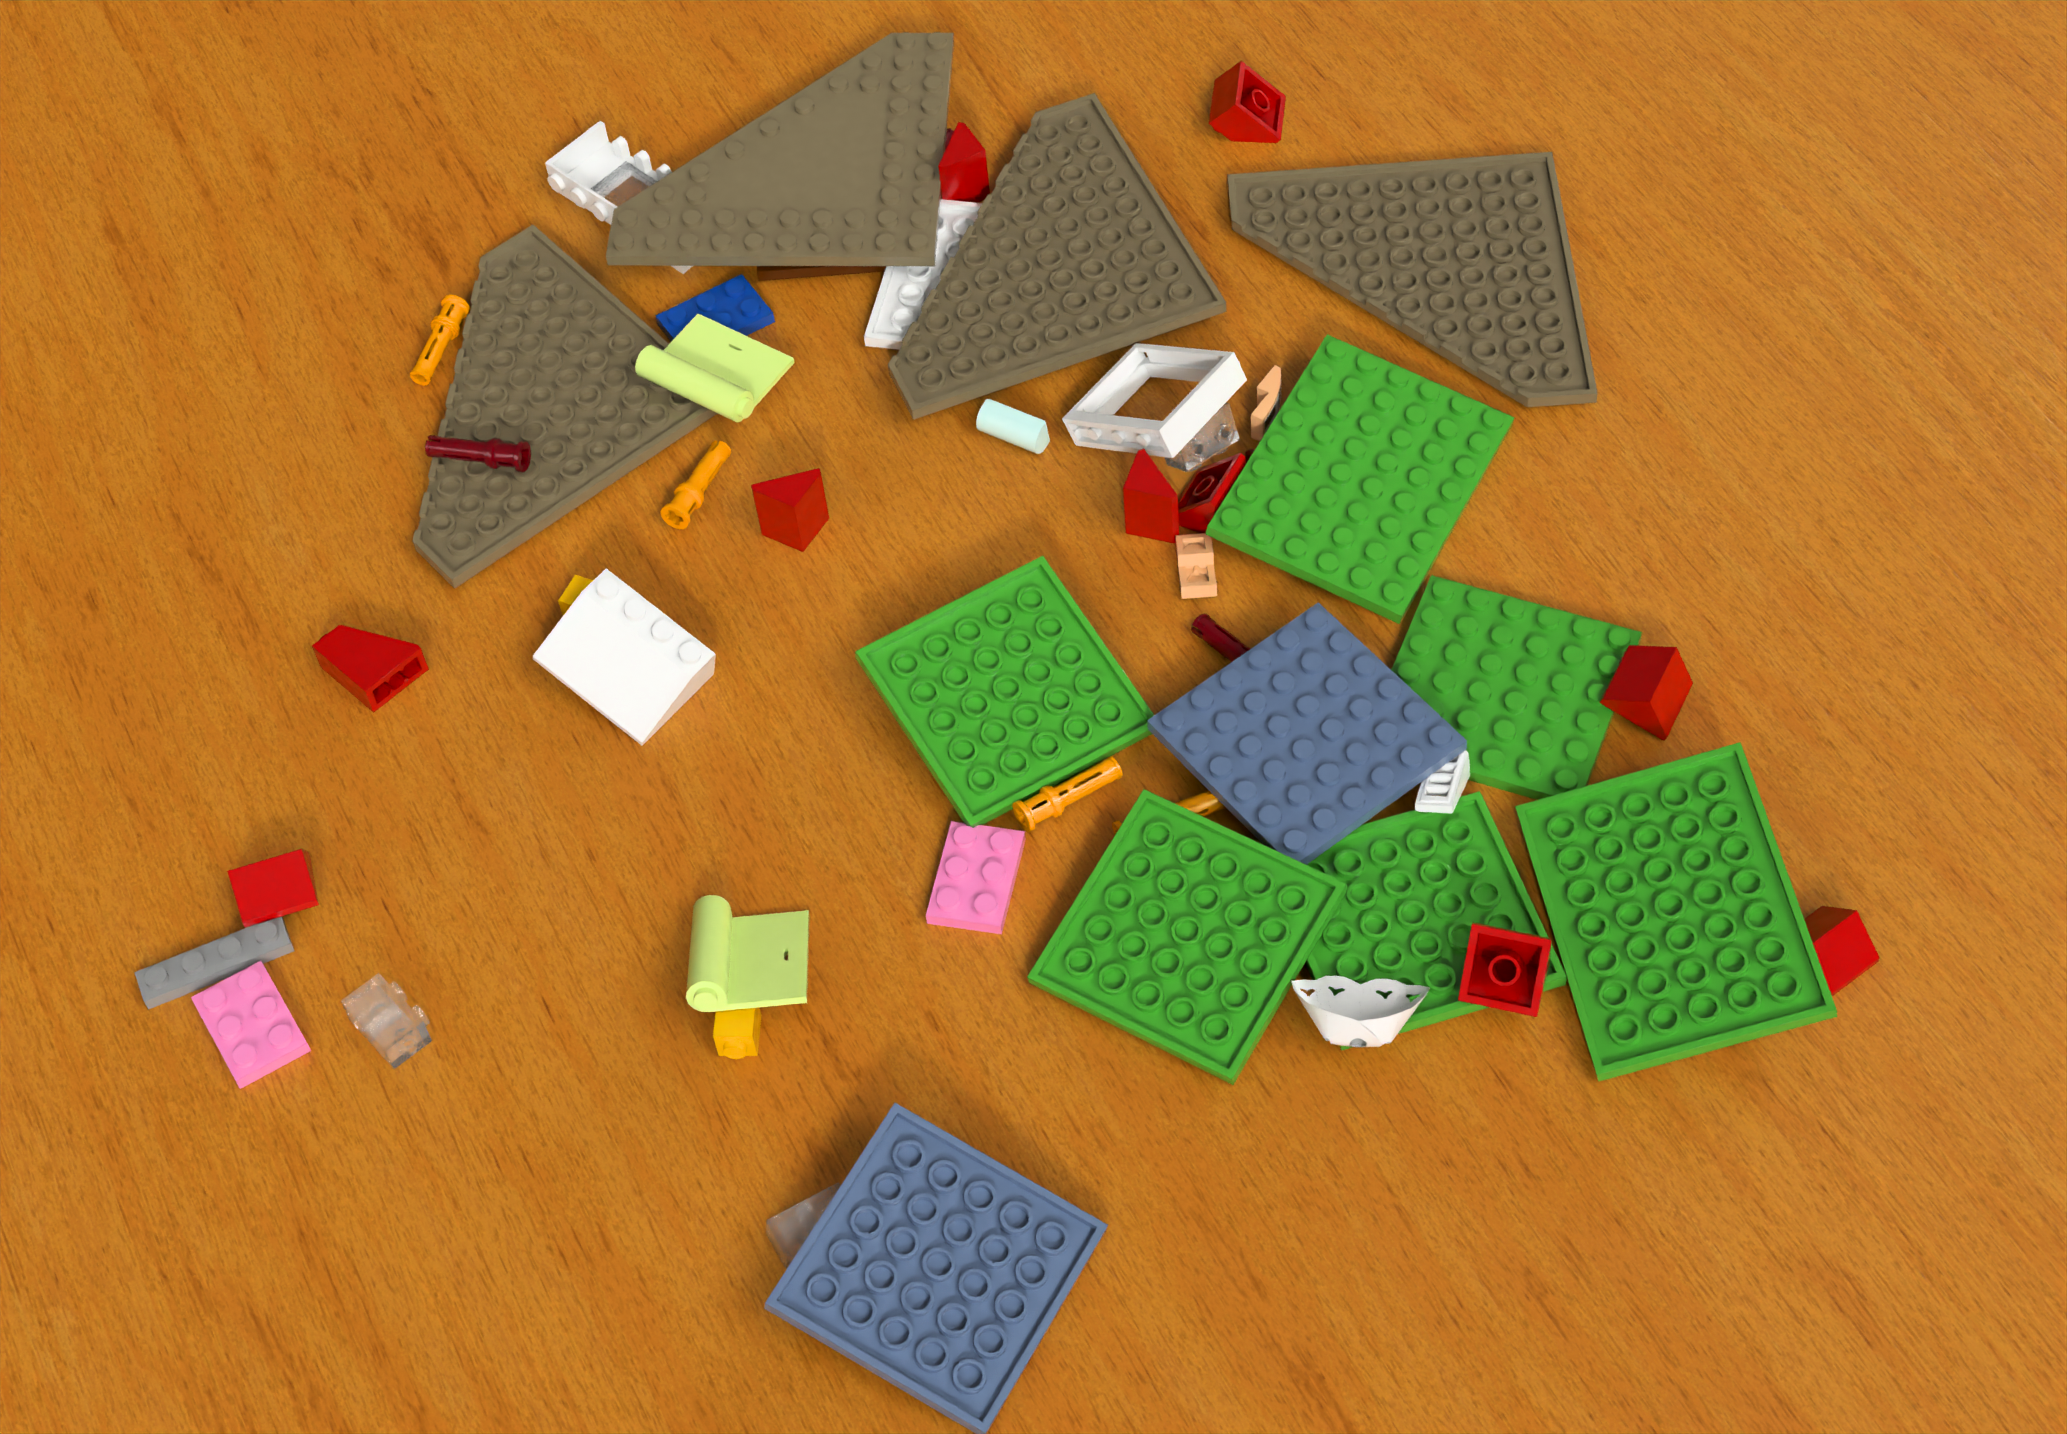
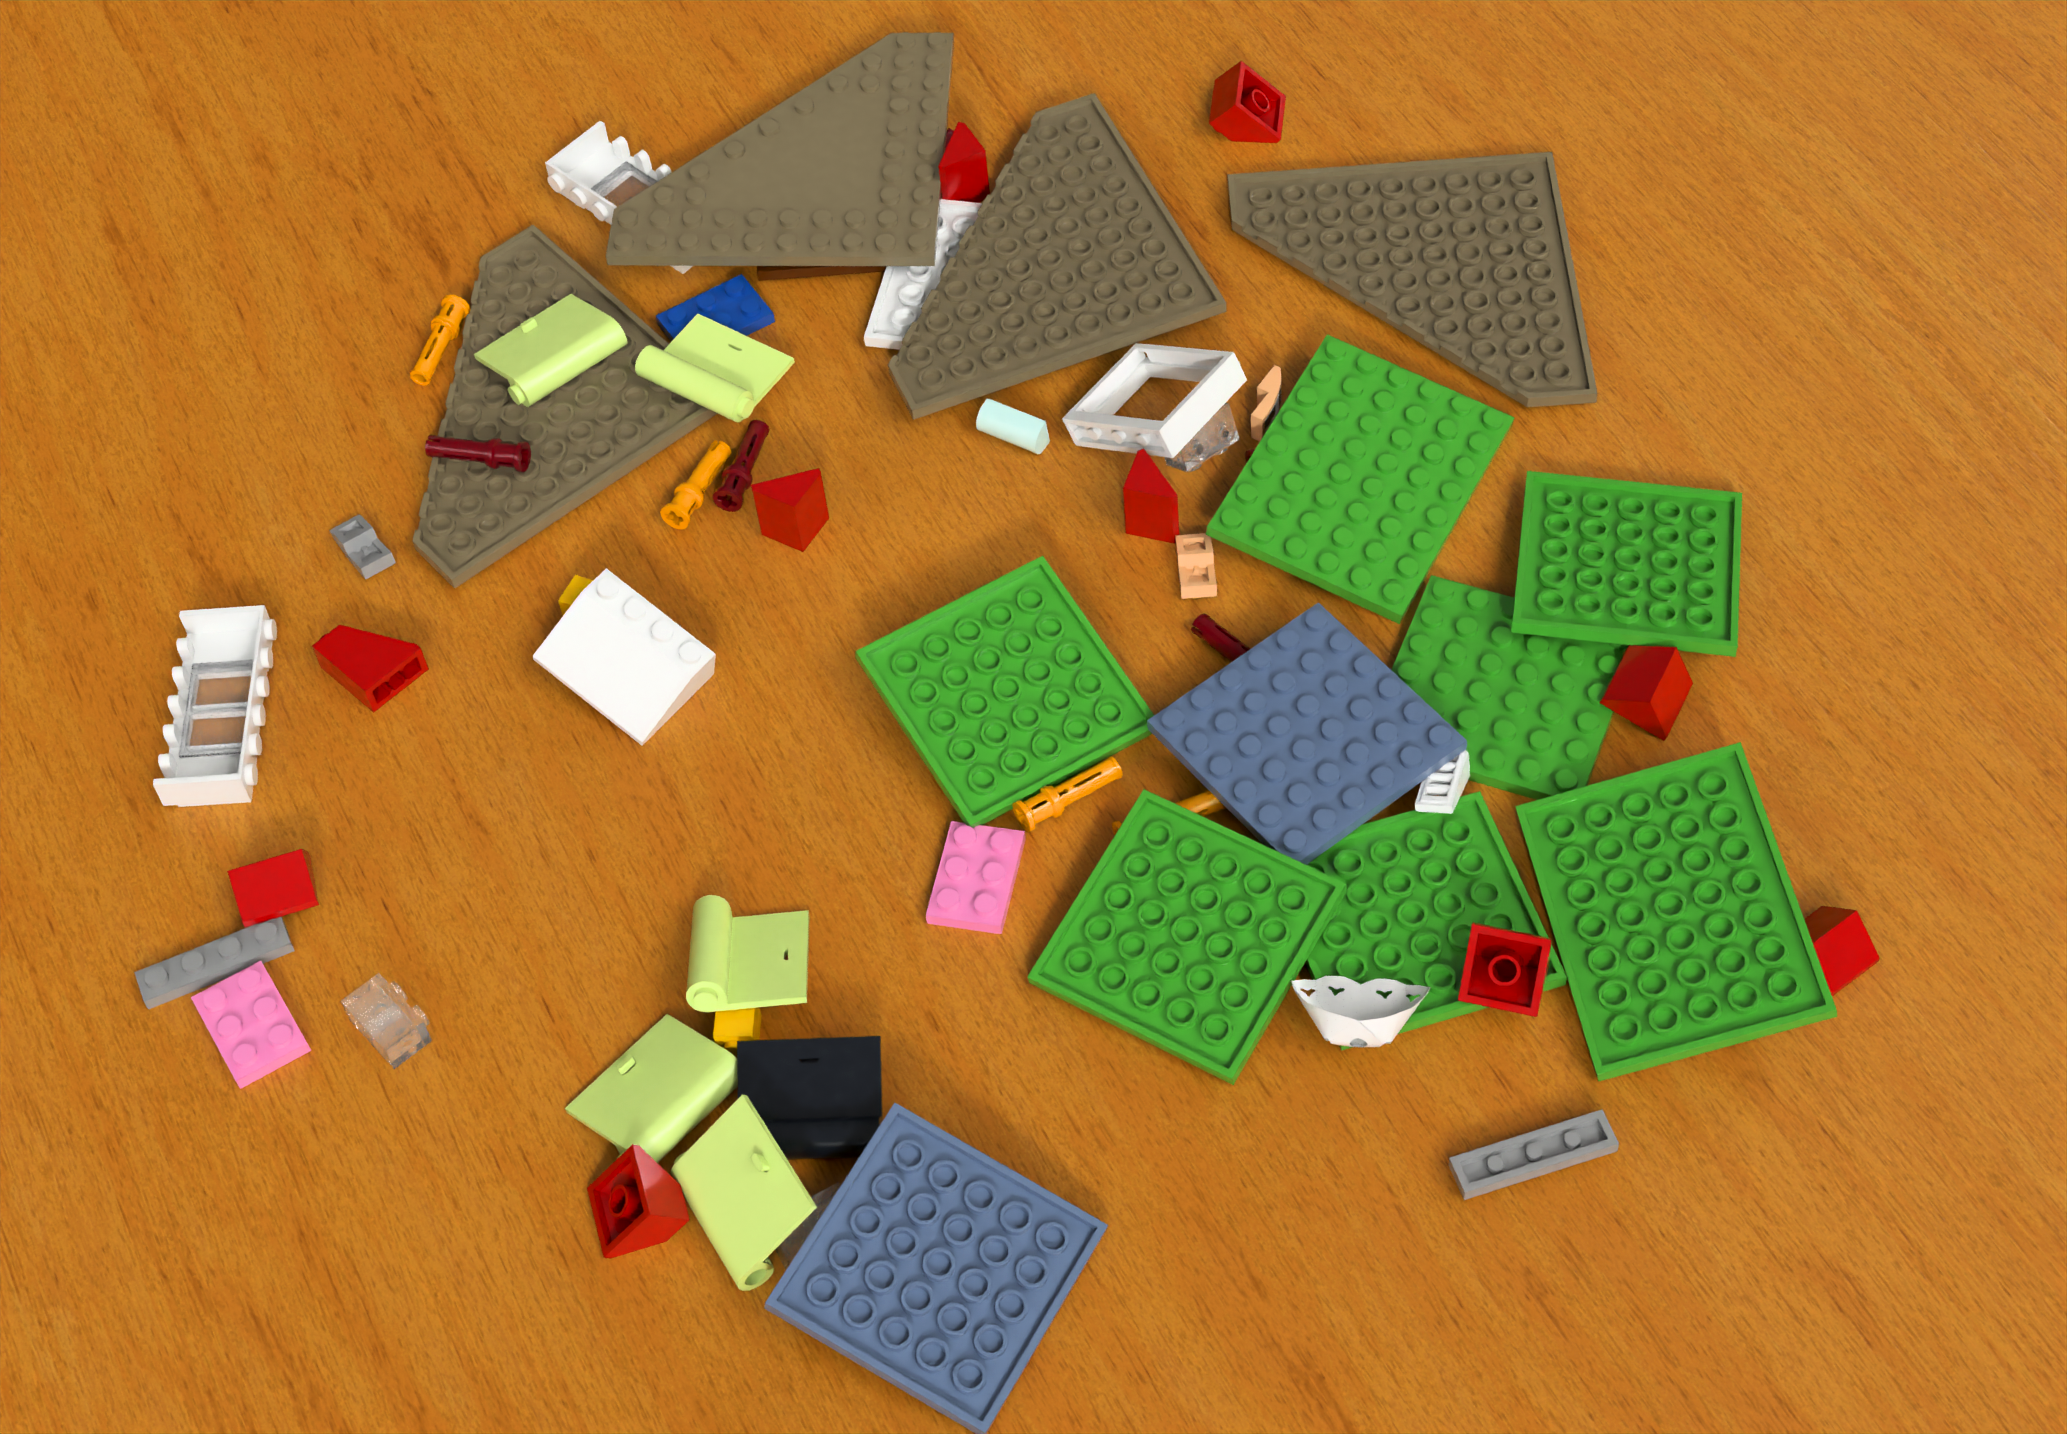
(217, 707): none -> white window
(362, 546): none -> light grey slope
(552, 348): none -> yellowish green door
(636, 1204): none -> red slope
(658, 1089): none -> yellowish green door
(742, 1192): none -> yellowish green door
(754, 437): none -> dark red pin
(815, 1106): none -> black door
(1207, 492): red slope -> none
(1533, 1154): none -> light grey plate
(1629, 563): none -> bright green plate

